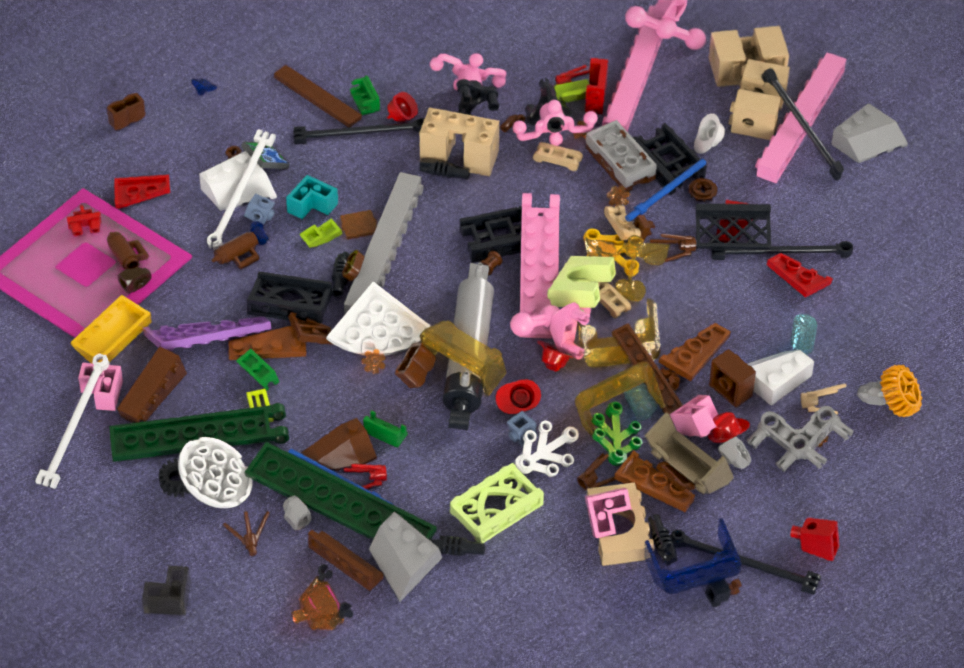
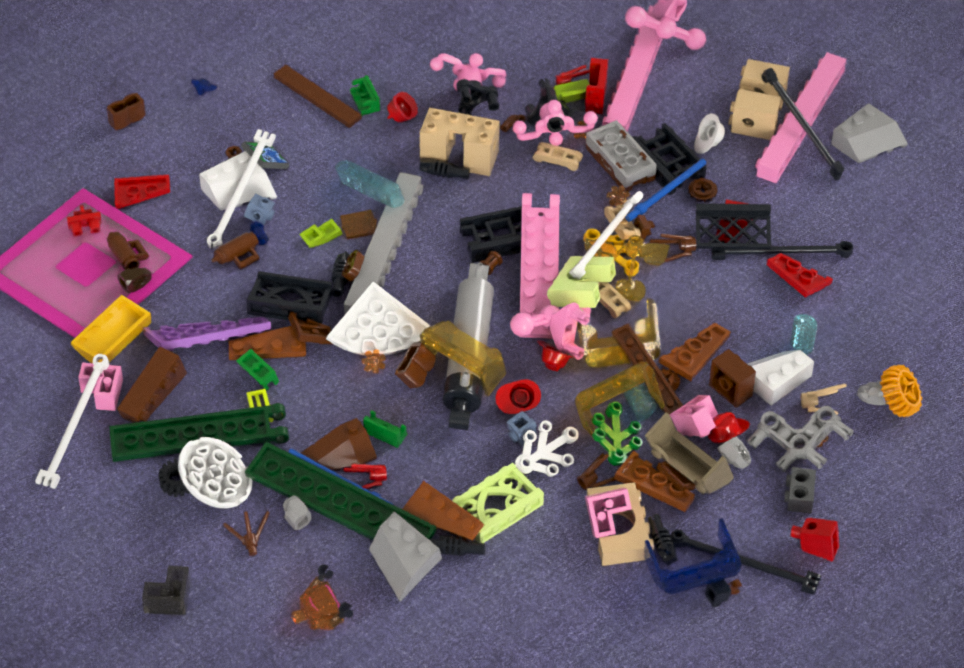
(300, 133): black hinge -> none
(311, 194): teal brick -> none
(344, 559): reddish brown fence -> none
(370, 183): none -> clear light blue beam
(442, 512): none -> dark orange wing
(578, 270): none -> white hinge
(730, 52): tan piece -> none
(801, 490): none -> dark grey brick

